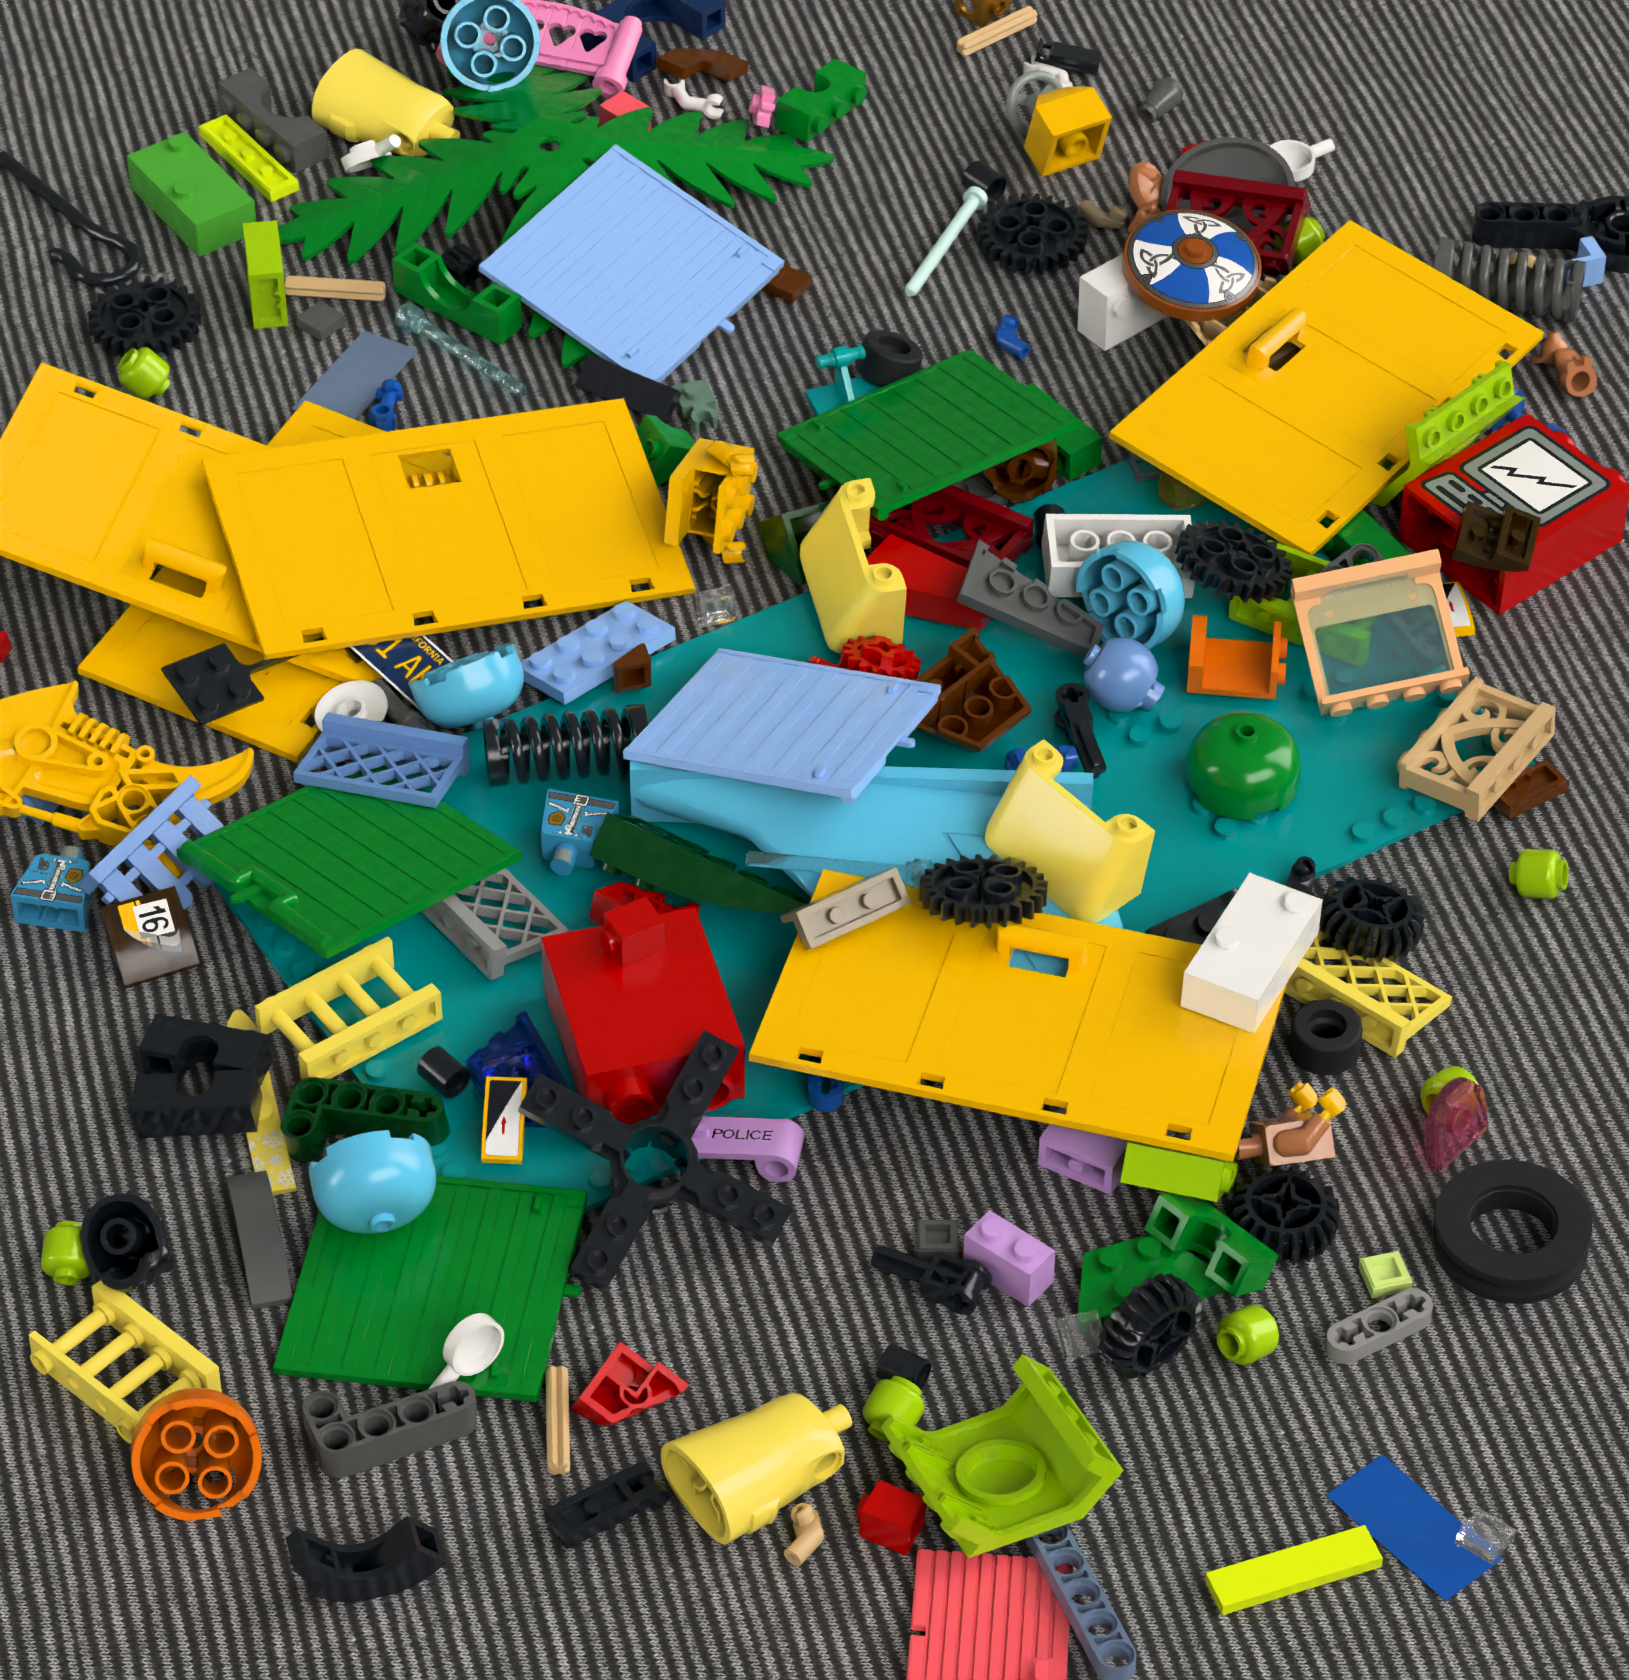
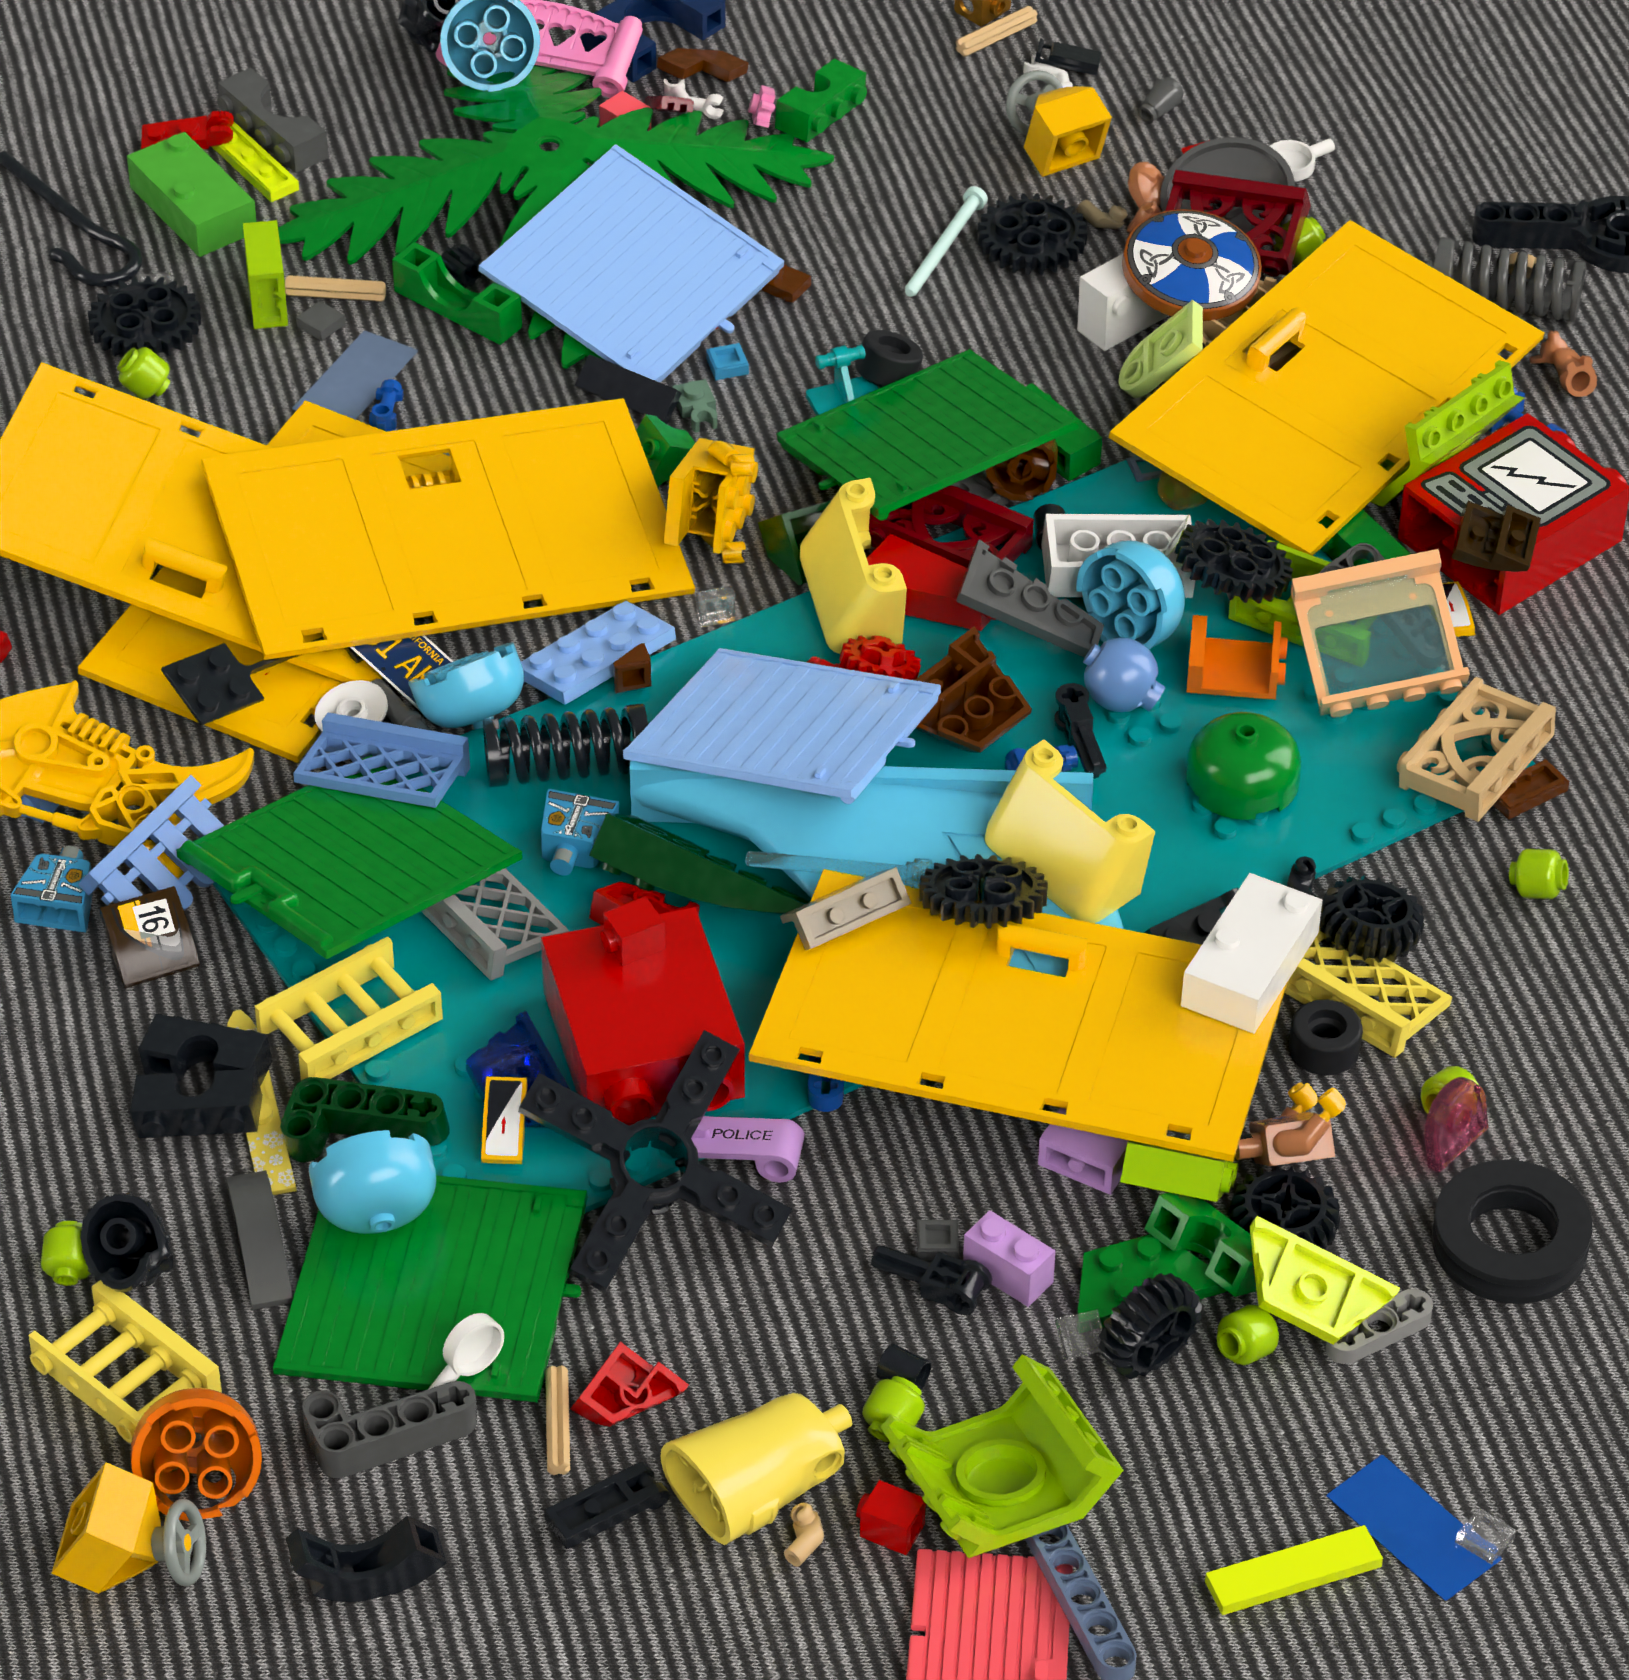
(119, 1534): none -> yellow piece
(204, 130): none -> red hinge
(360, 154): white piece -> none
(371, 101): light yellow torso -> none
(412, 319): clear light blue piece -> none
(443, 1072): black beam -> none
(670, 104): none -> dark red tile
(727, 361): none -> dark azure tile
(986, 178): black beam -> none
(1007, 337): blue arm -> none
(1163, 351): none -> yellowish green plate
(1175, 538): none -> white sticker
(1312, 1284): none -> neon yellow wing
(1385, 1274): yellowish green tile -> none
(1595, 262): light blue panel -> none

